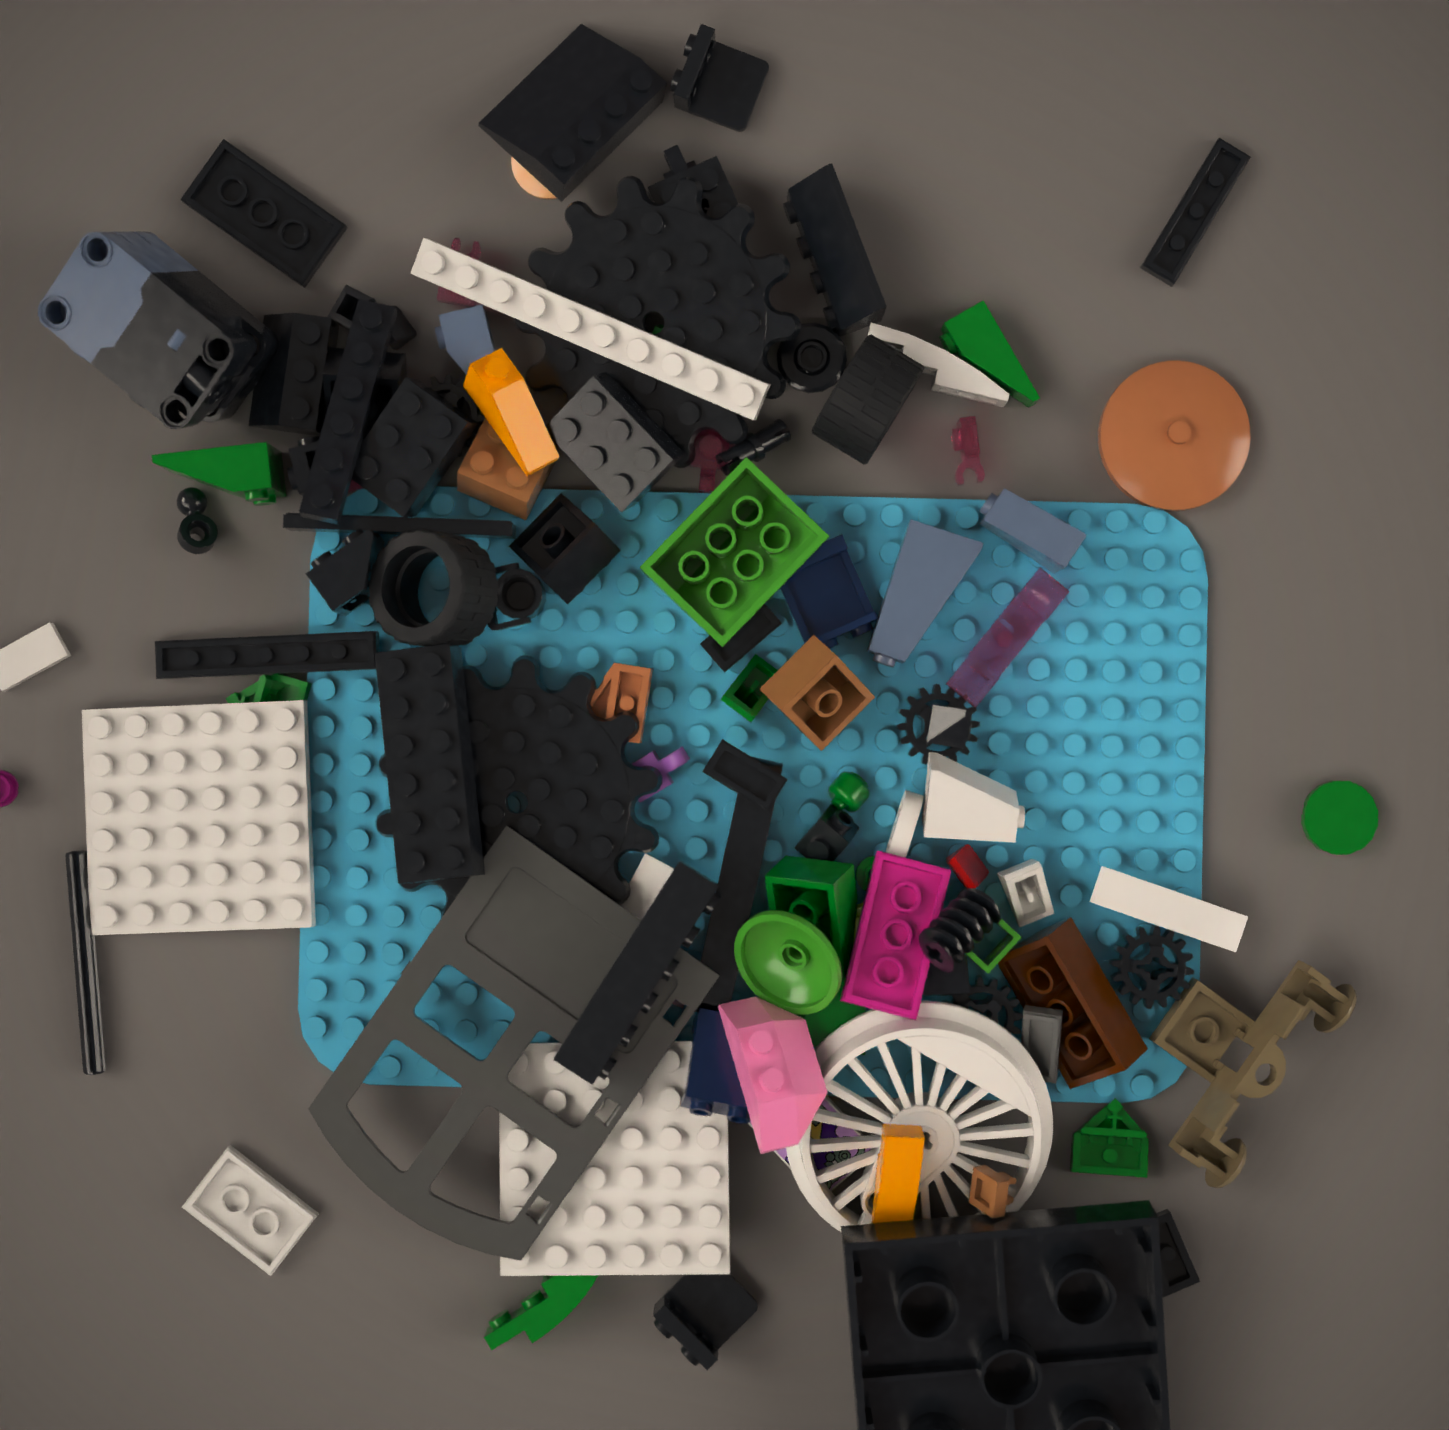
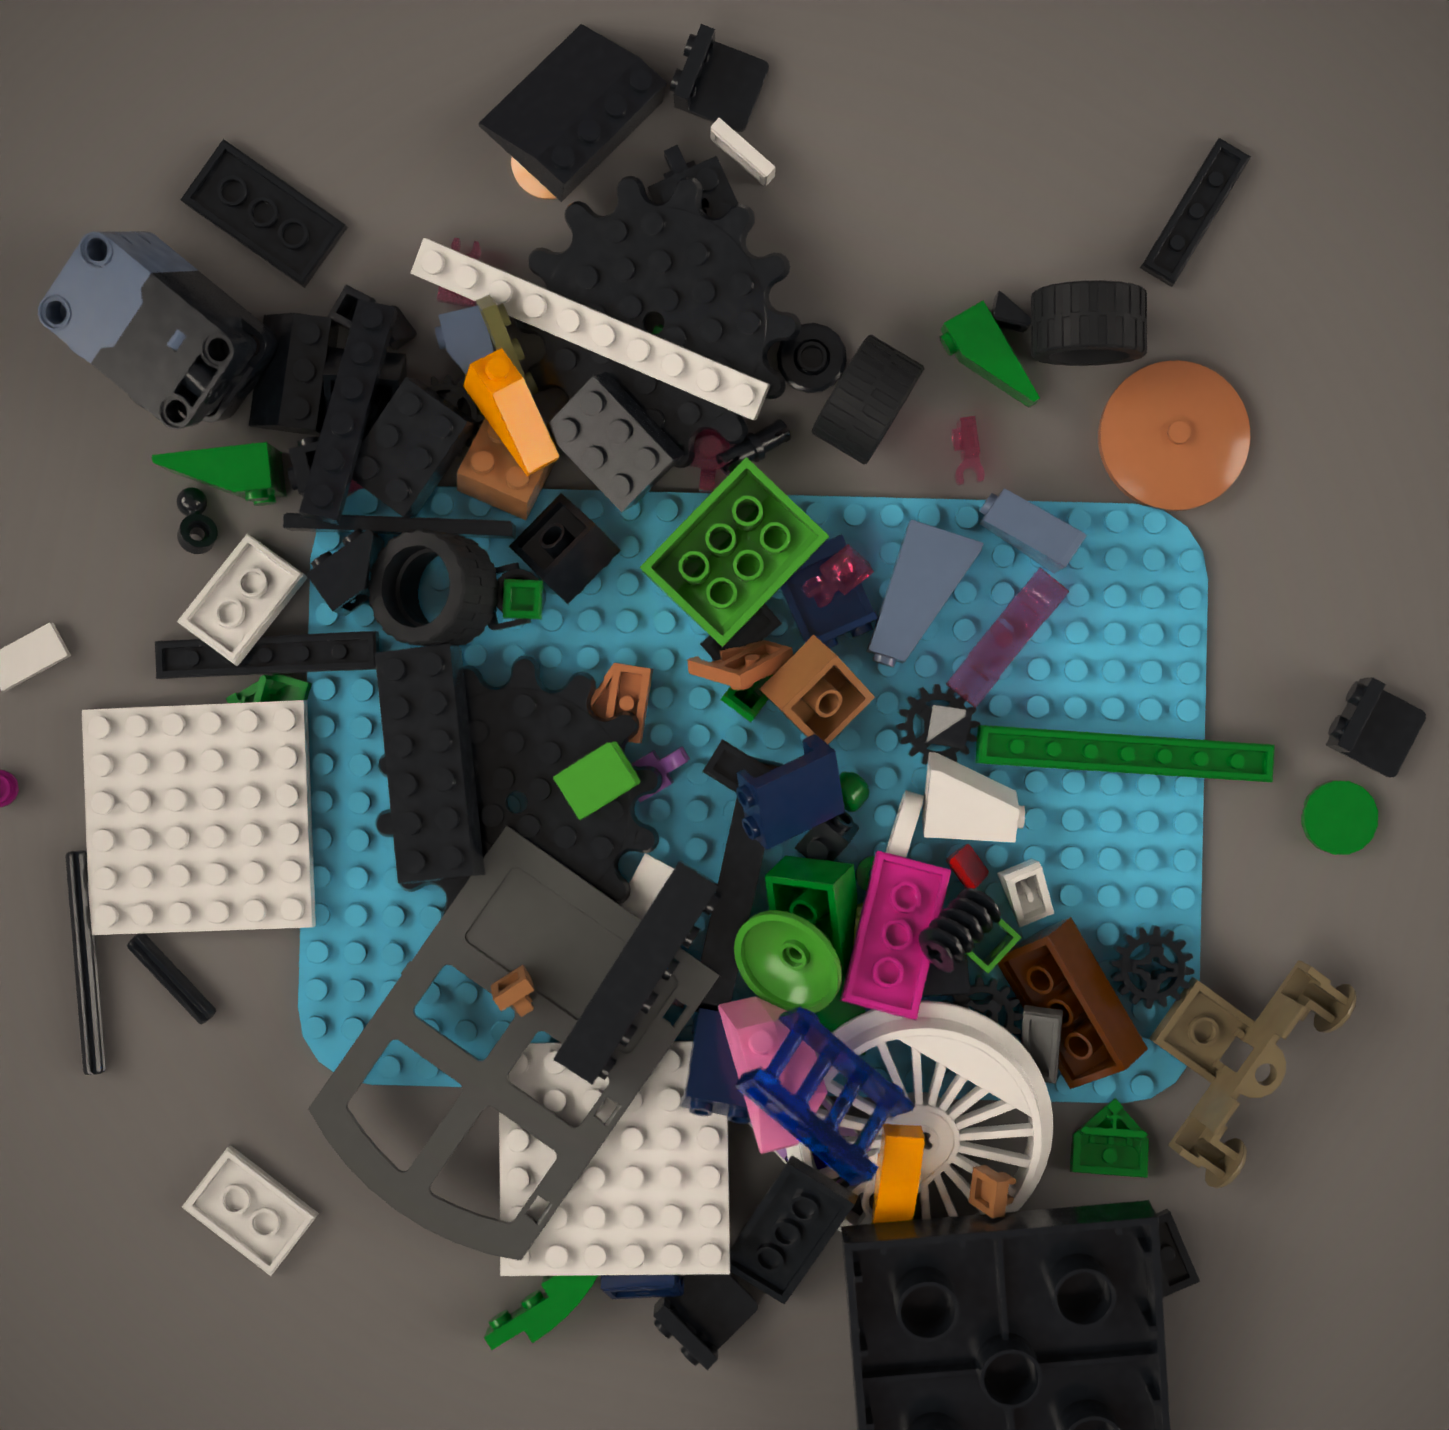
(171, 978): none -> black axle
(242, 599): none -> white tile
(496, 320): none -> olive plate
(514, 991): none -> medium nougat tile
(523, 599): none -> green tile
(597, 779): none -> bright green piece
(641, 1286): none -> dark blue tile
(742, 152): none -> white tile
(742, 665): none -> nougat wing
(789, 1229): none -> black plate
(792, 795): none -> dark blue panel
(794, 1111): none -> clear blue fence
(835, 252): black slope -> none
(840, 573): none -> clear pink plate
(950, 372): white slope -> none
(1008, 314): none -> black slope
(1089, 323): none -> black tyre
(1124, 753): none -> green tile
(1168, 909): white slope -> none
(1375, 727): none -> black bracket

